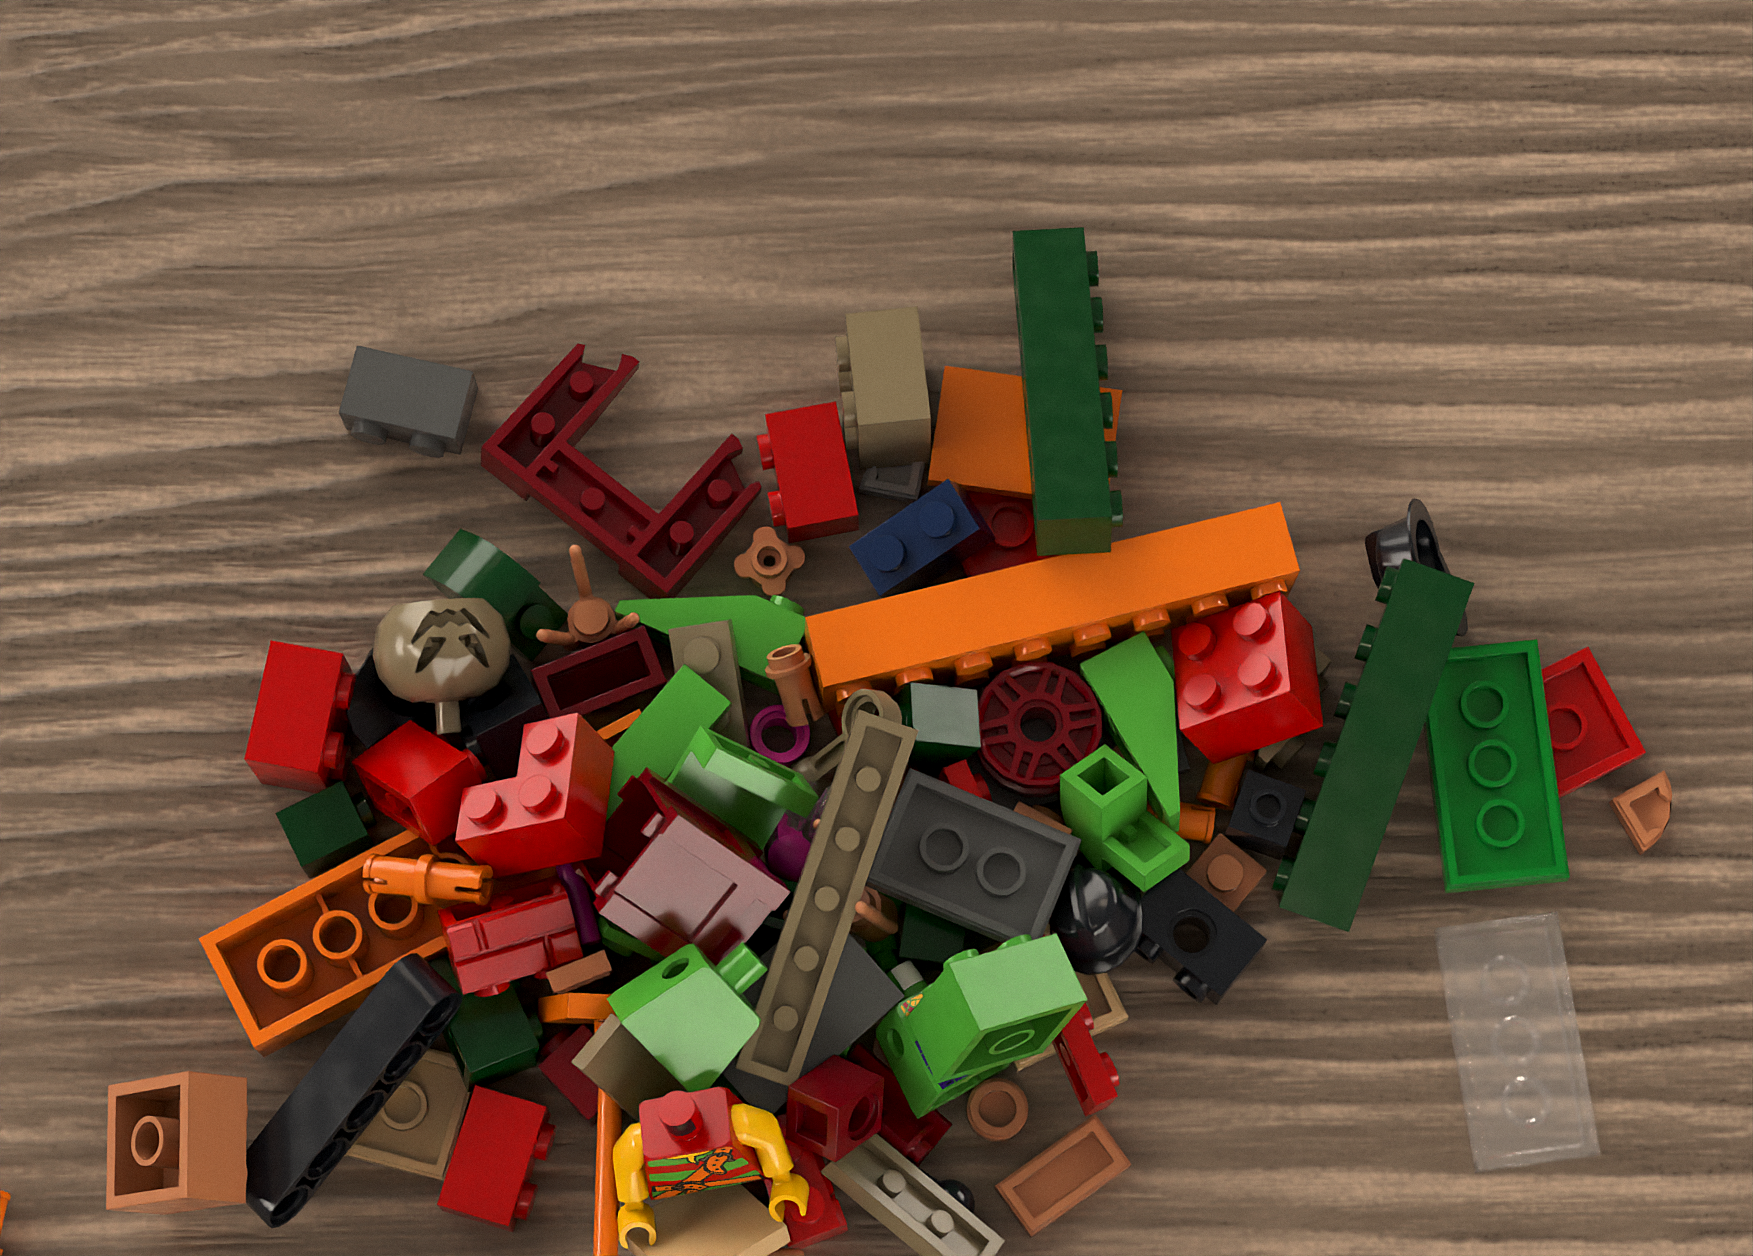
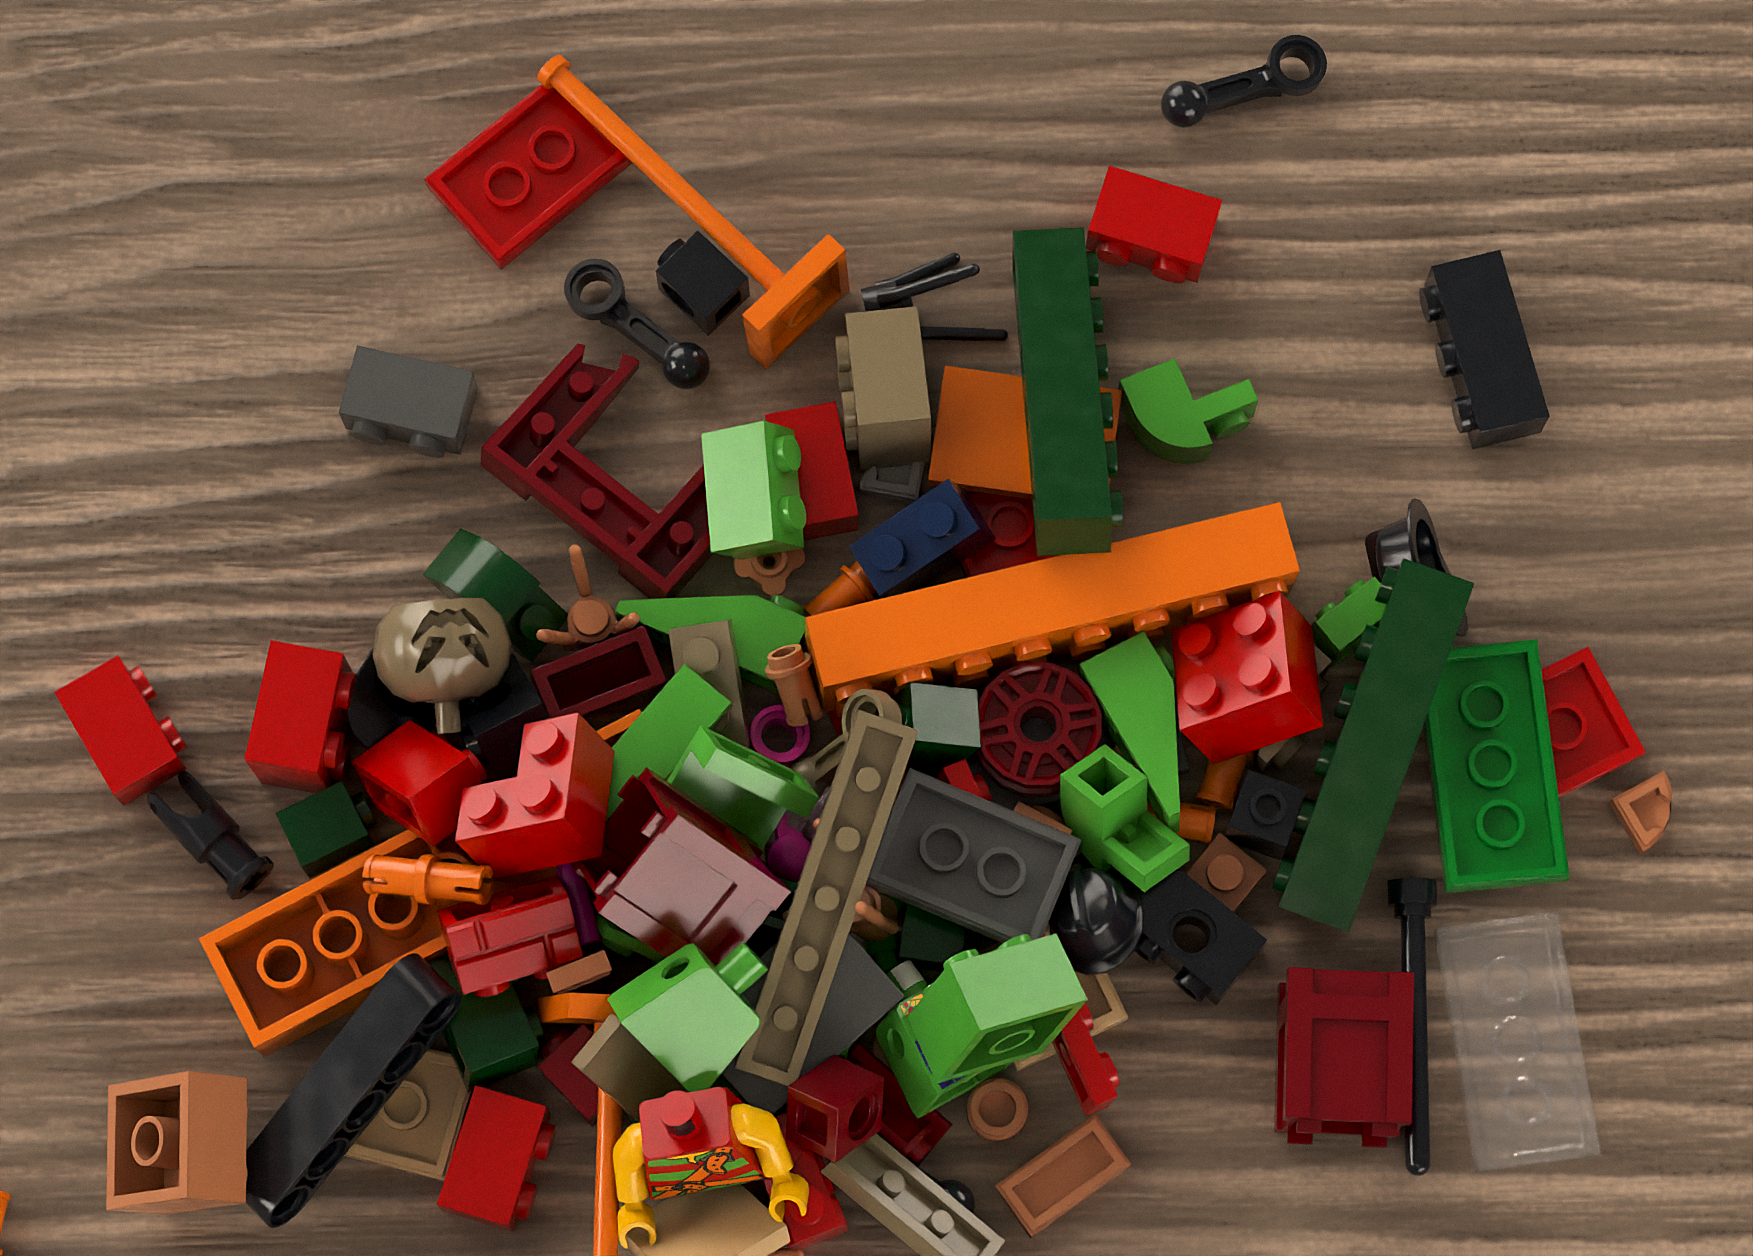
(121, 729): none -> red brick
(213, 839): none -> black piece
(525, 174): none -> red tile
(683, 363): none -> black piece
(701, 281): none -> black brick
(753, 490): none -> brick
(792, 299): none -> orange tile
(847, 590): none -> orange pin
(898, 292): none -> black plant
(1152, 225): none -> red brick
(1174, 423): none -> bright green brick
(1187, 103): none -> black piece
(1342, 625): none -> bright green piece
(1344, 1054): none -> dark red container
(1412, 905): none -> black piece
(1484, 350): none -> black brick

